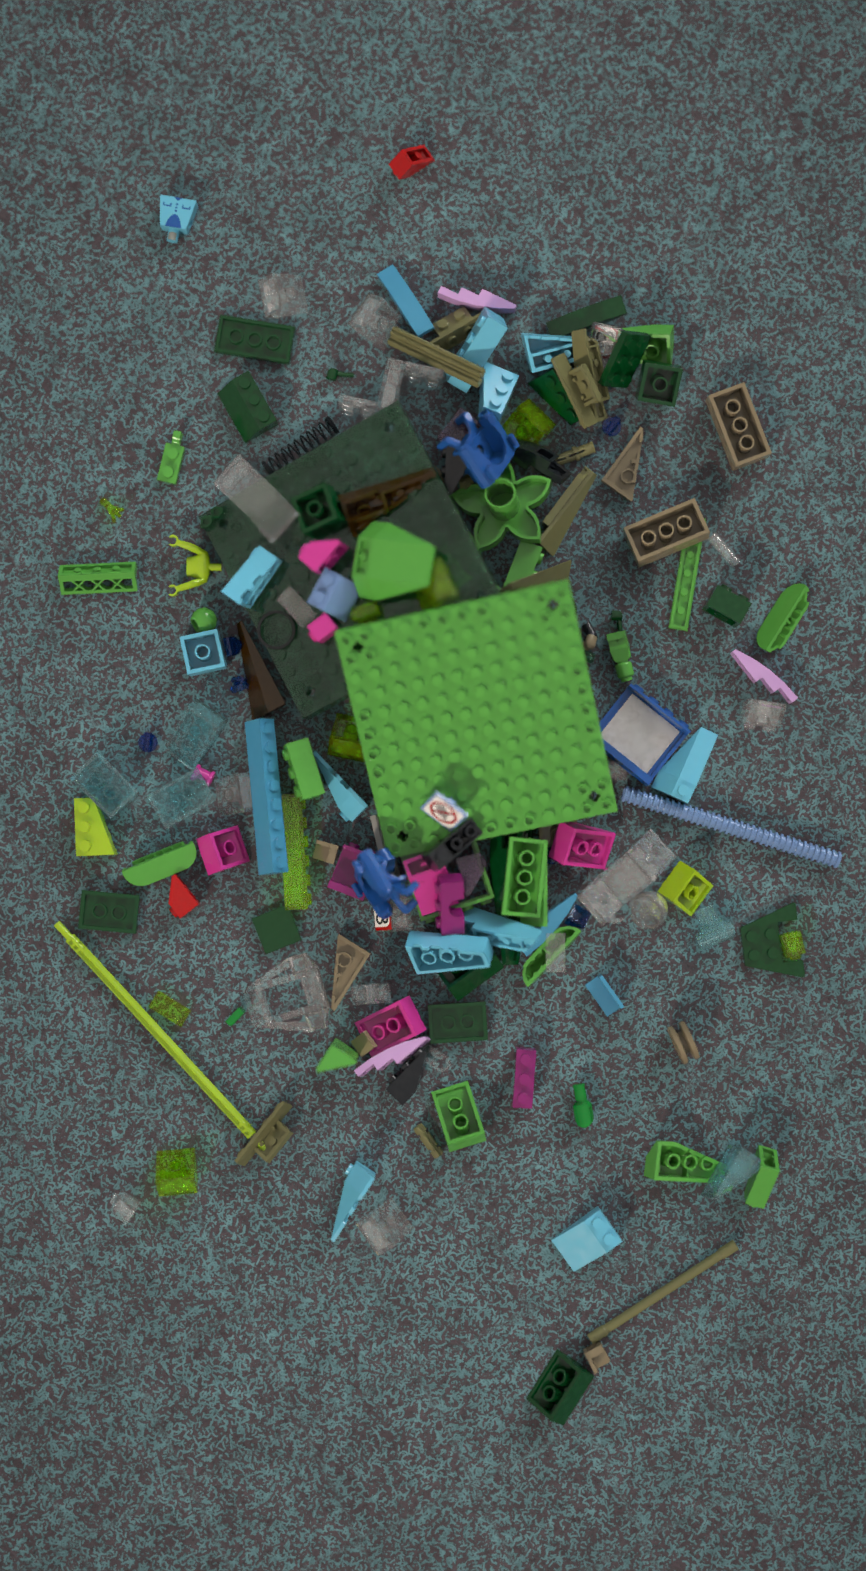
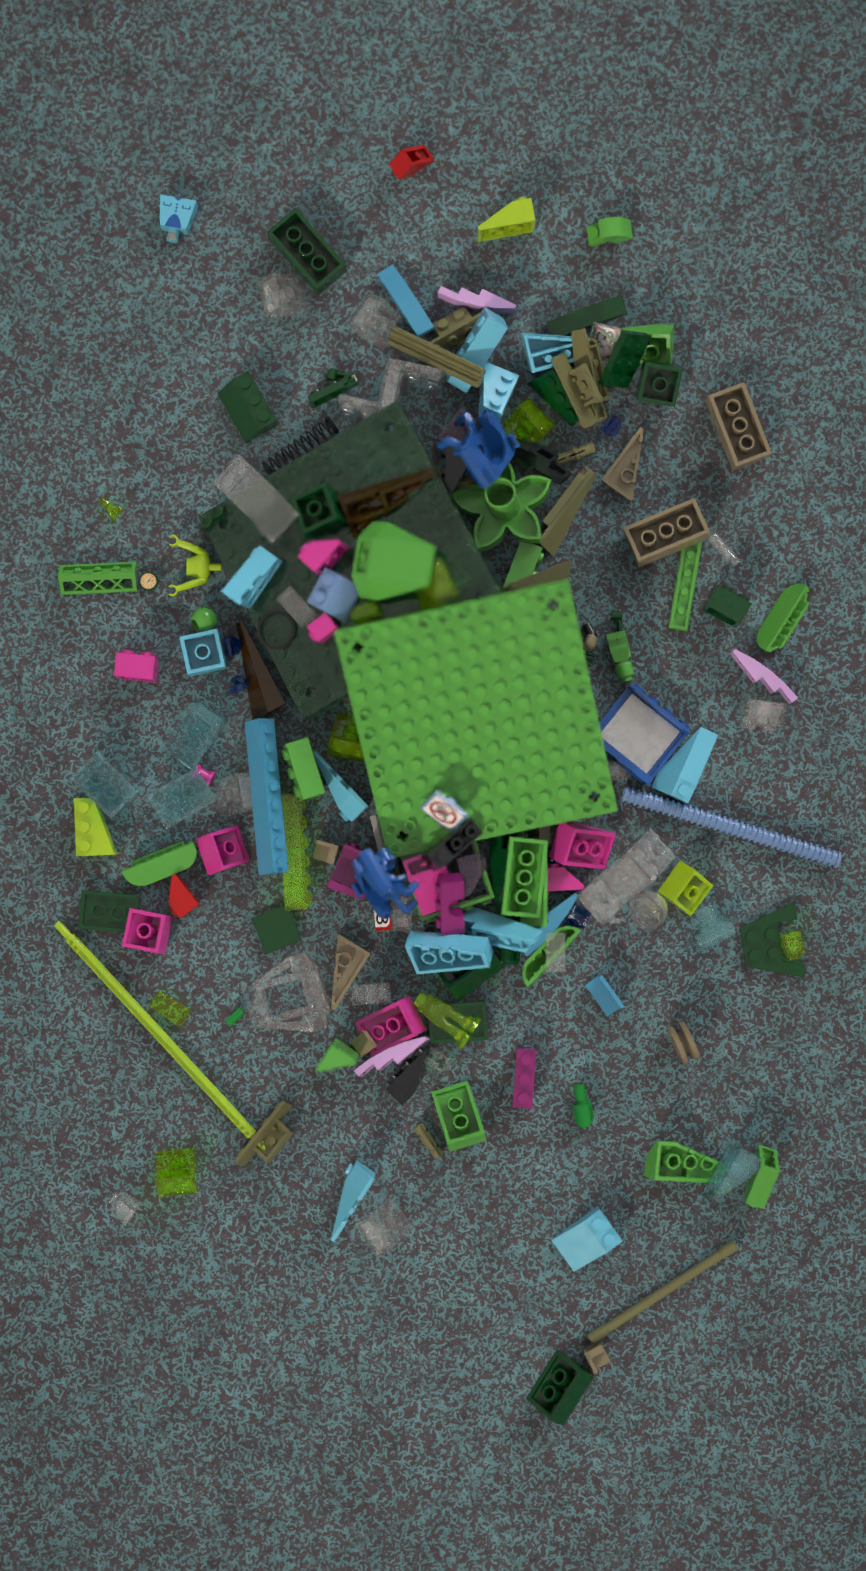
(137, 667): none -> dark pink brick
(147, 931): none -> dark pink slope
(148, 581): none -> tile
(148, 742): clear blue plate -> none
(172, 460): bright green plate -> none
(254, 339): dark green tile -> none
(306, 251): none -> dark green brick
(332, 390): none -> dark green hinge
(438, 1011): none -> clear neon green piece
(511, 220): none -> lime slope
(560, 879): none -> dark pink slope
(609, 230): none -> bright green brick

